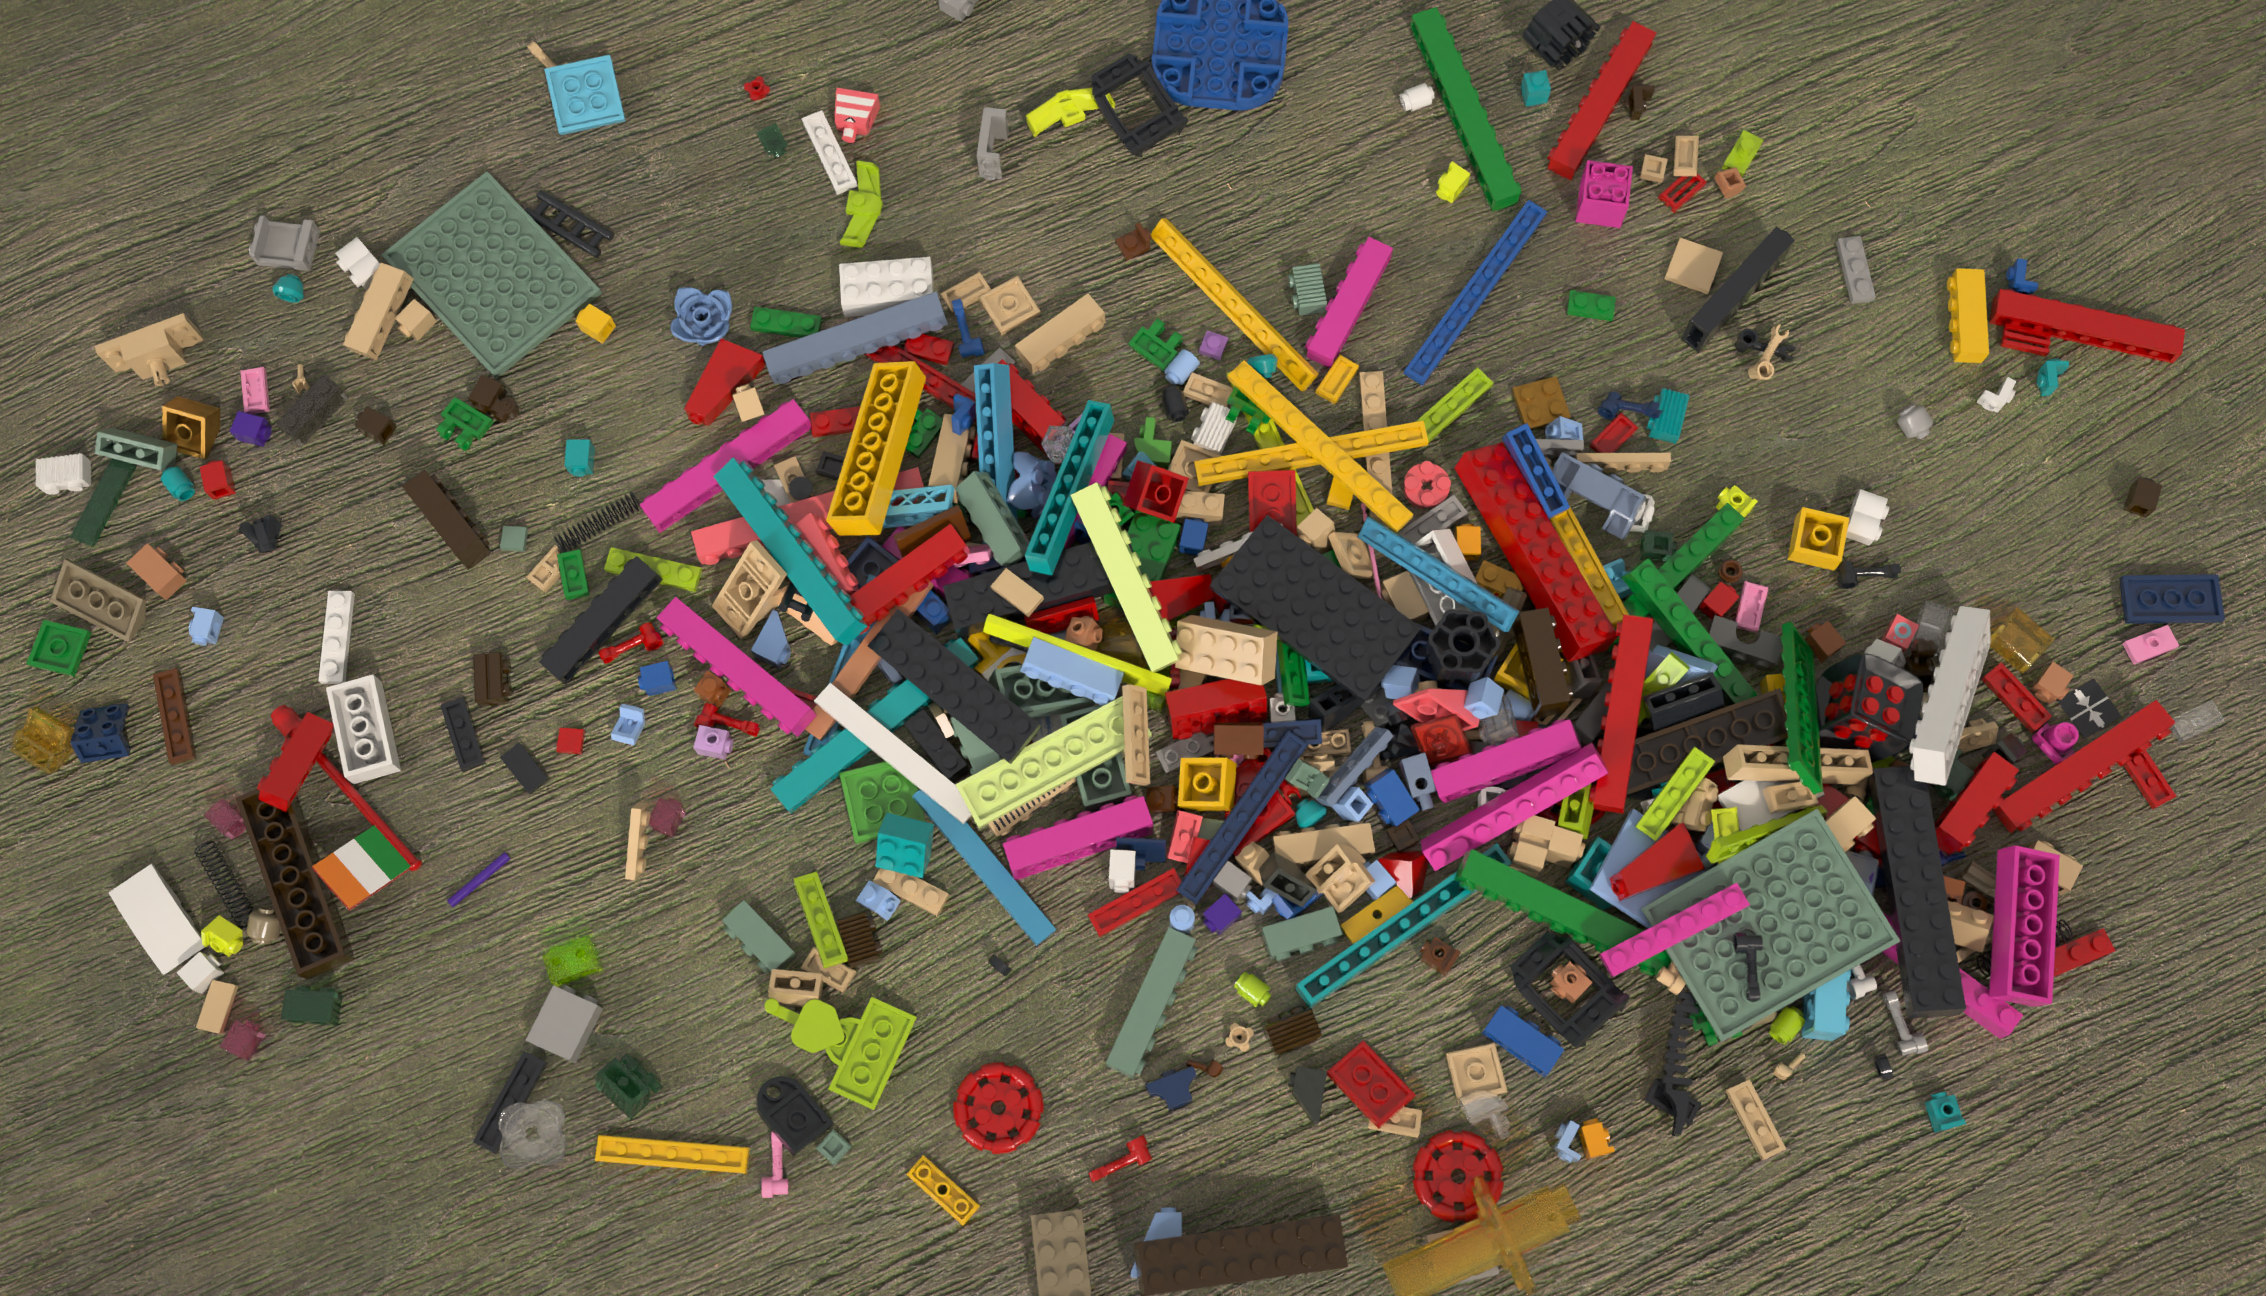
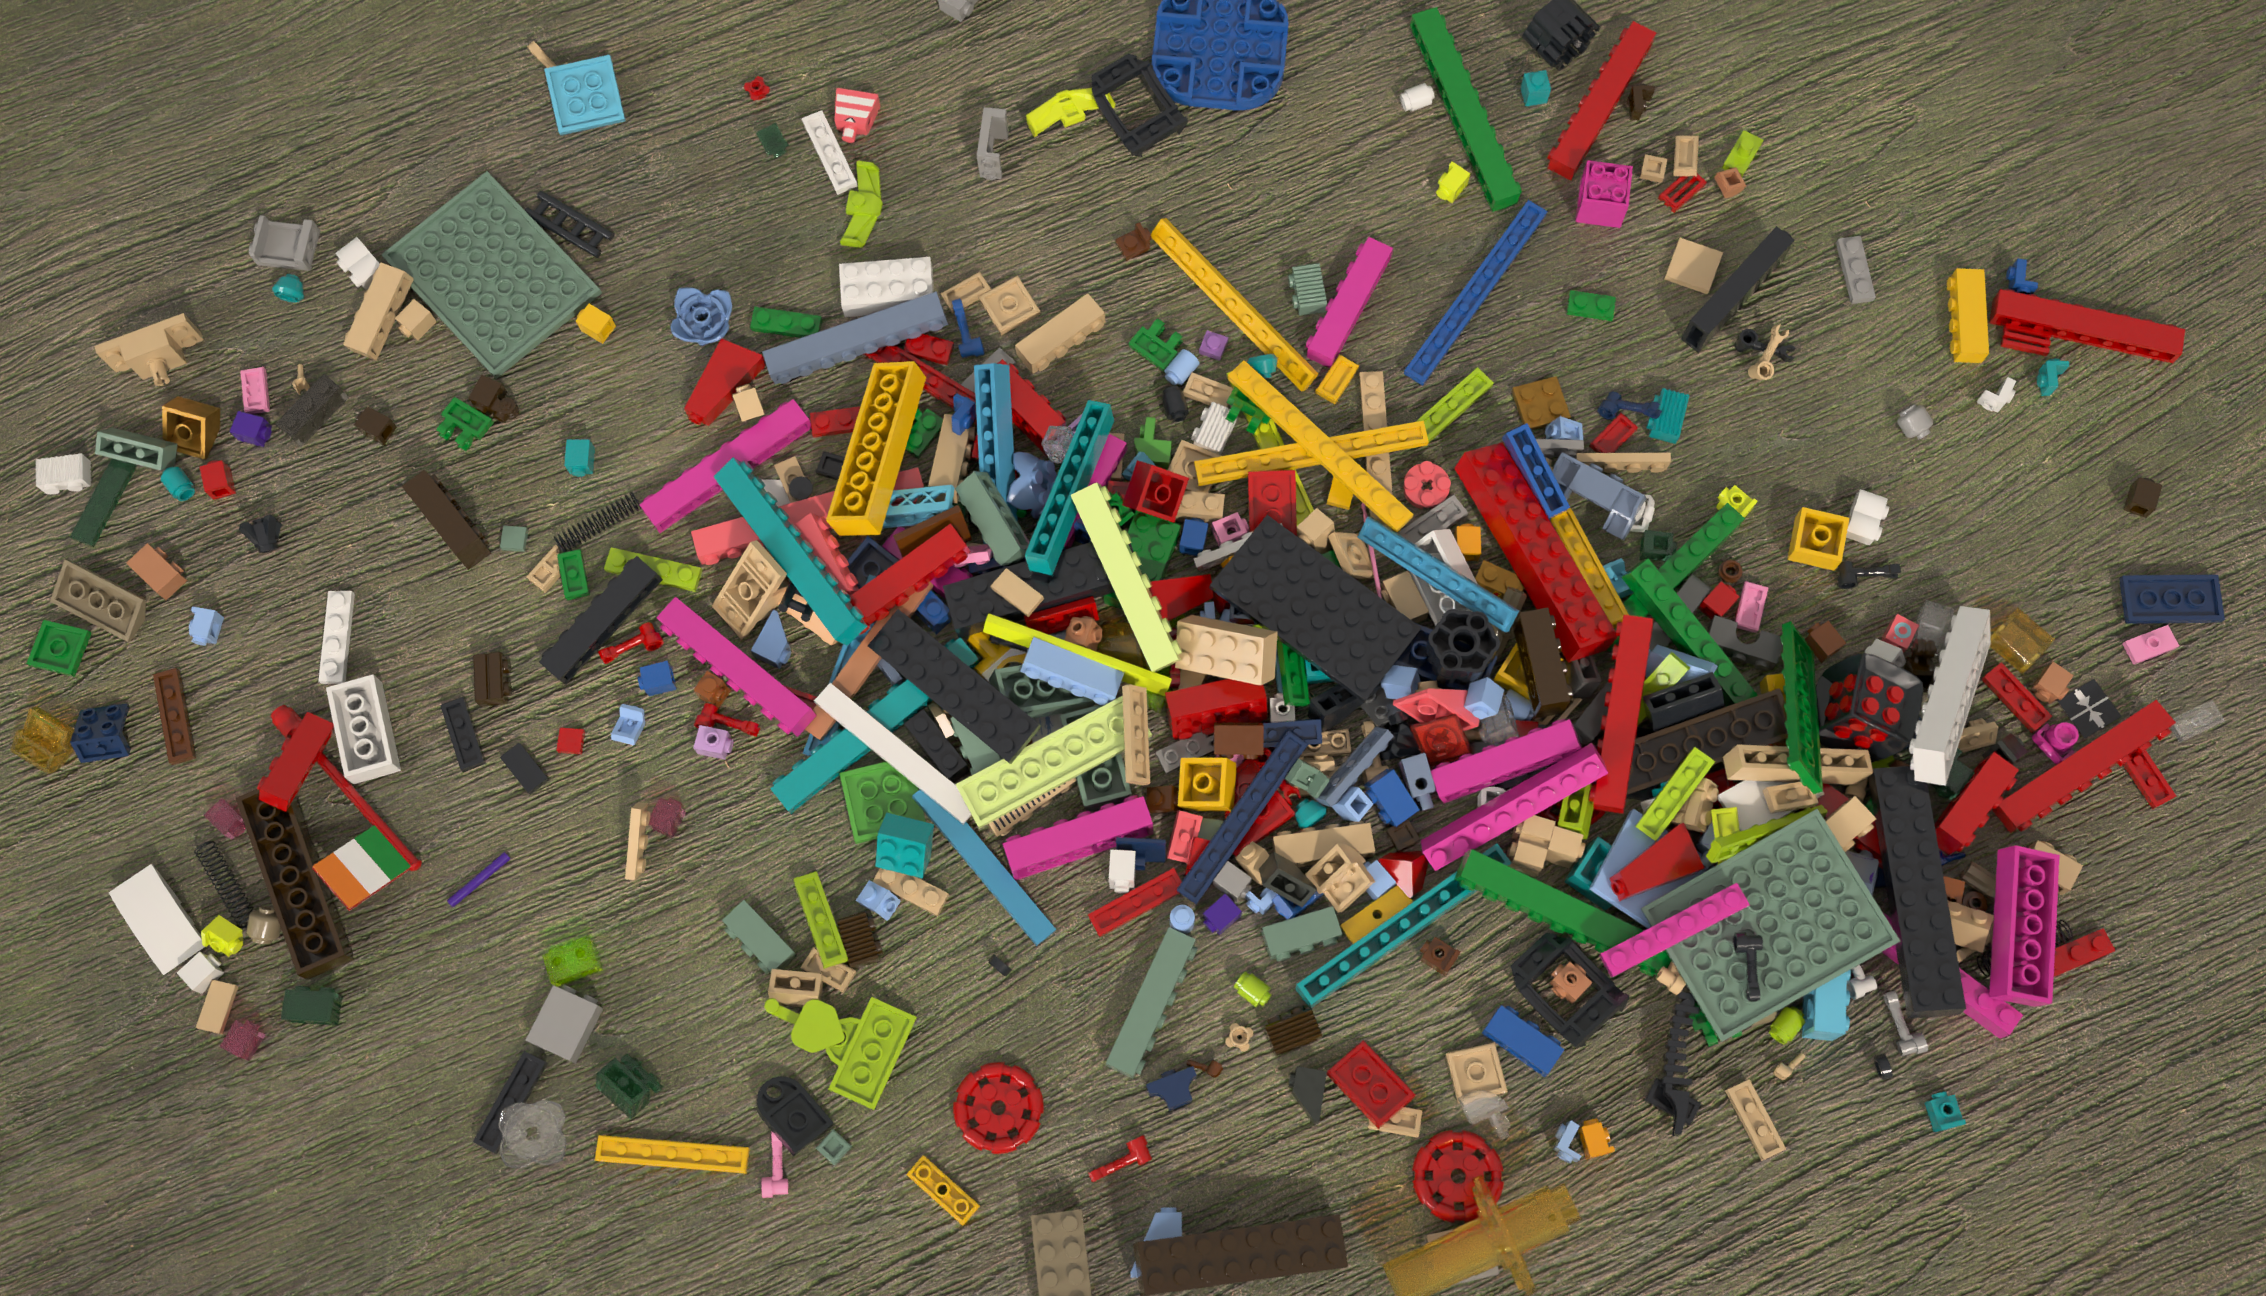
(1231, 522): none -> bright pink brick

